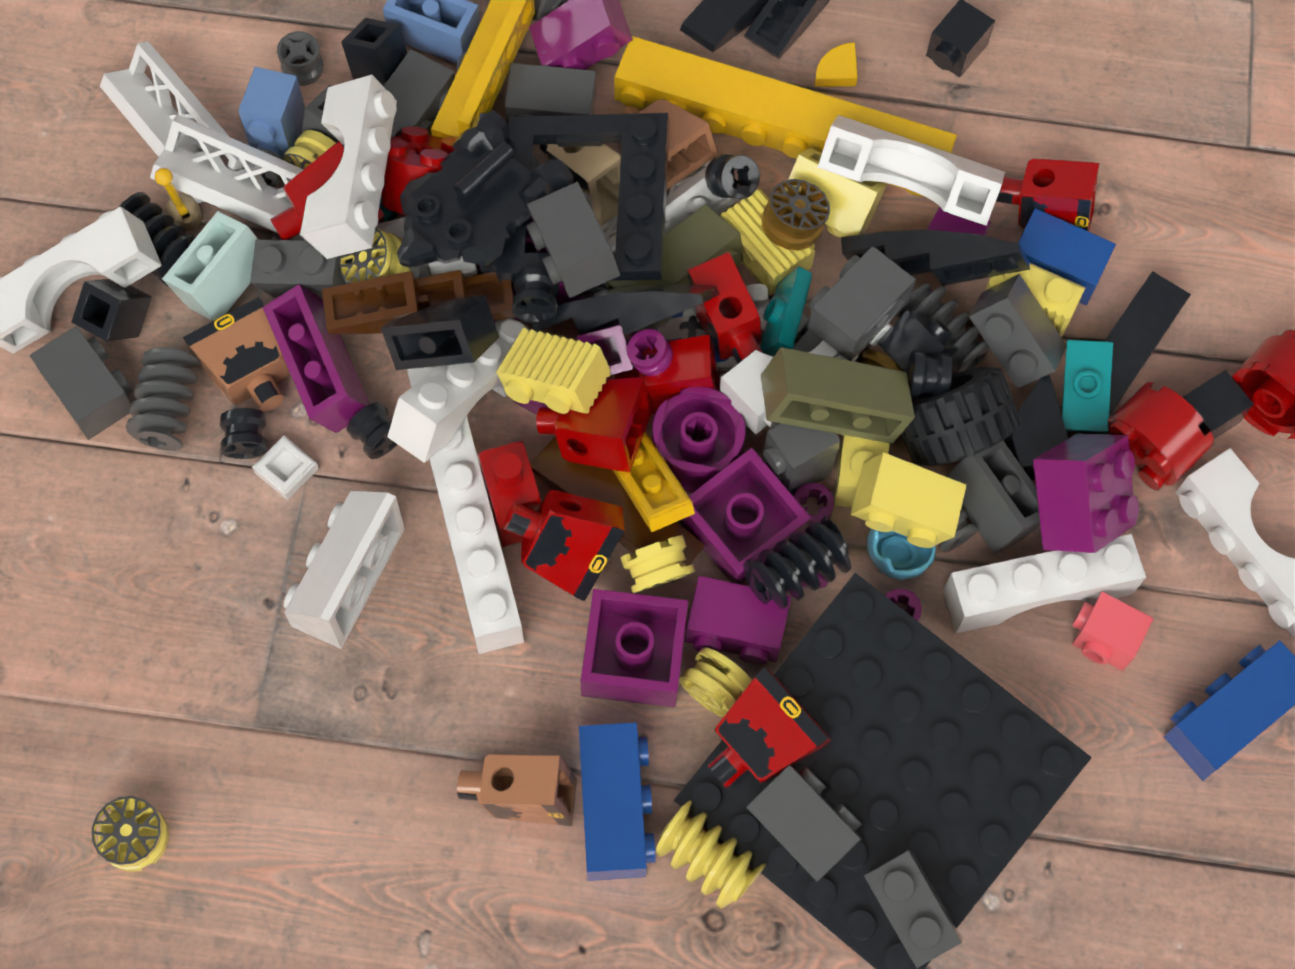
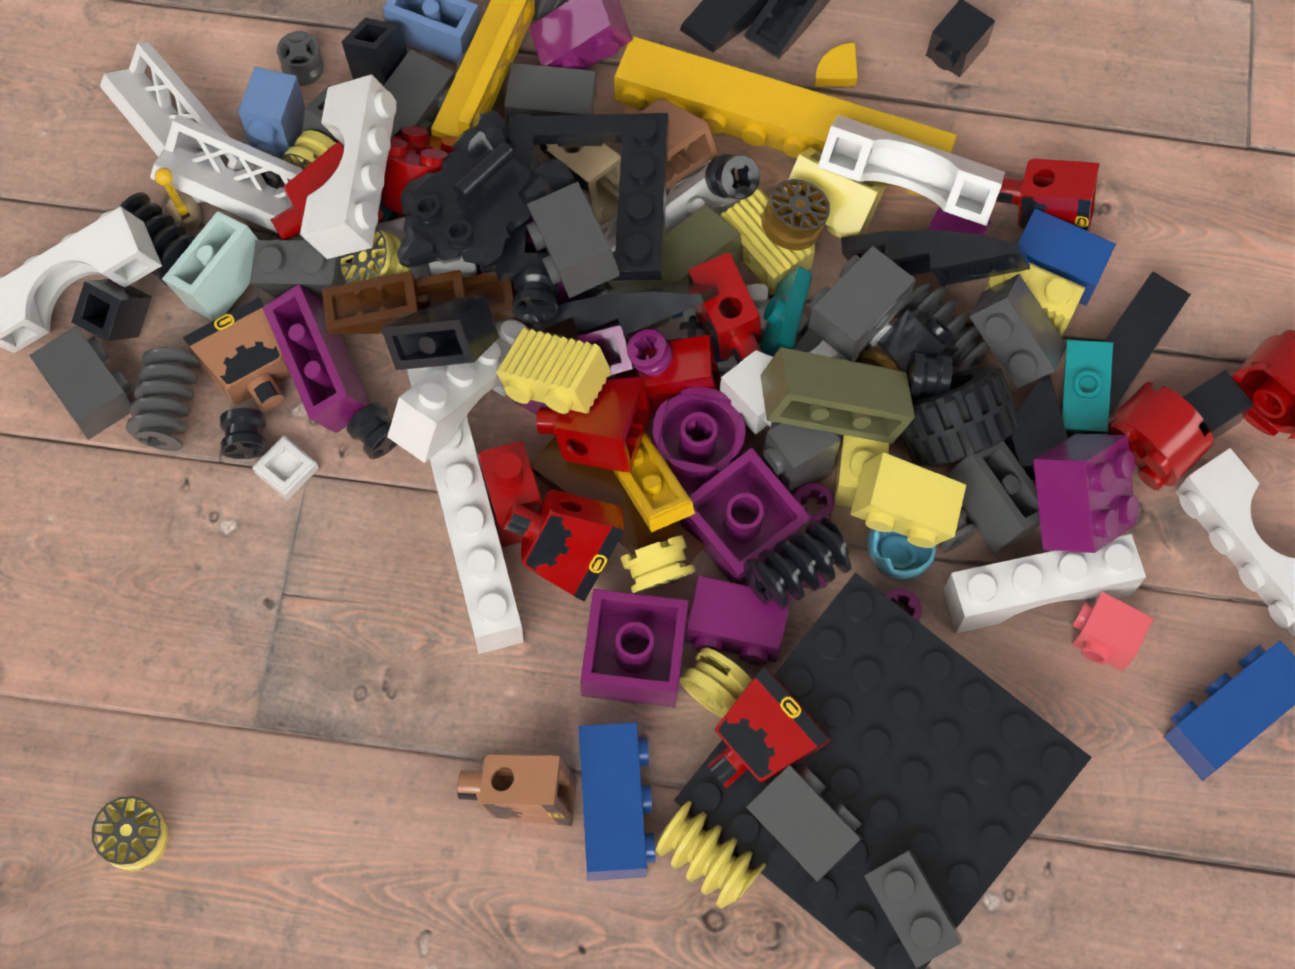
(345, 566): white slope -> none

